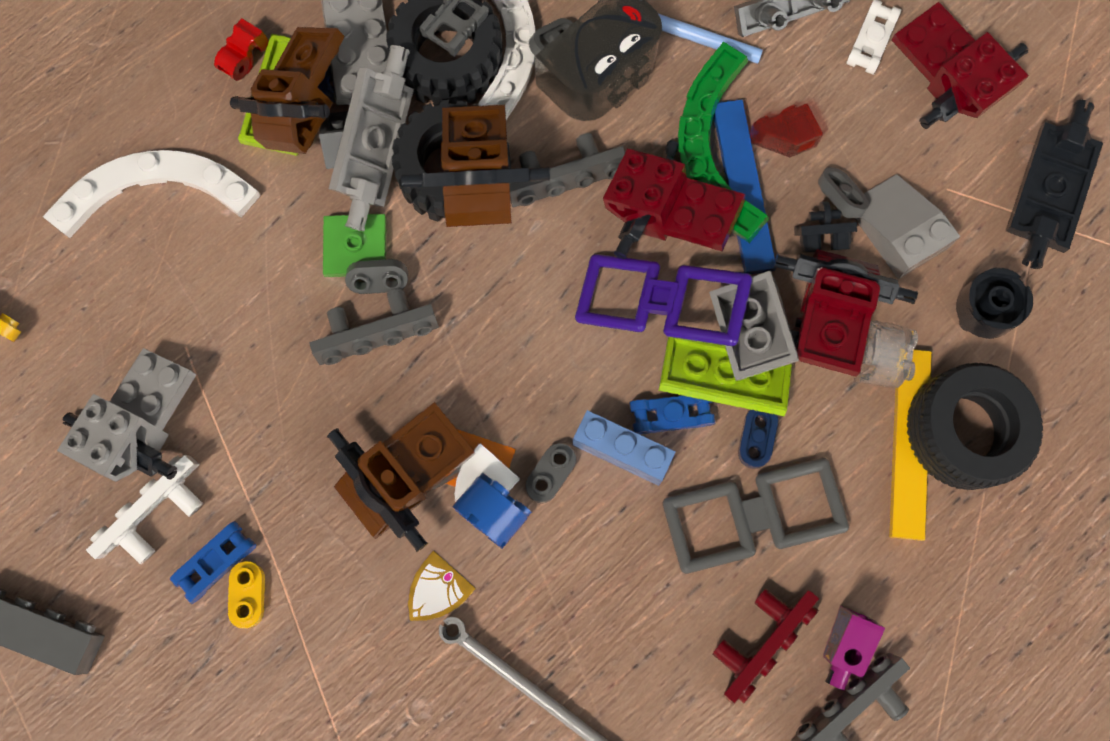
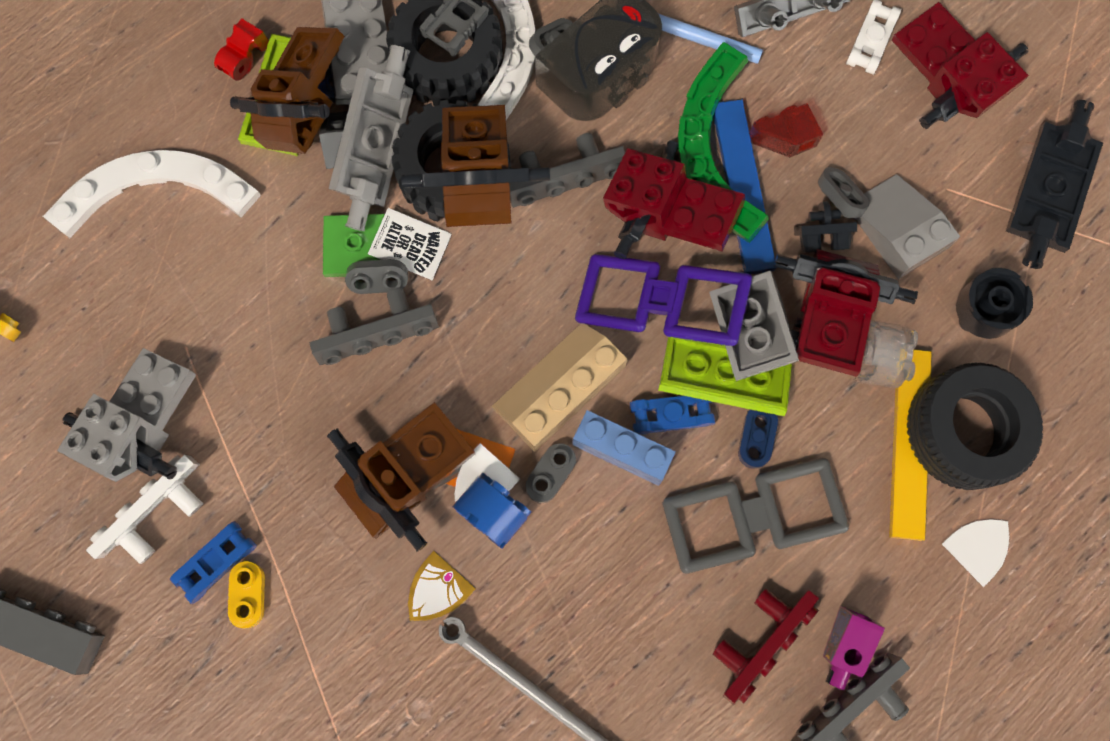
(410, 242): none -> white sticker
(560, 385): none -> tan slope
(980, 547): none -> white sticker

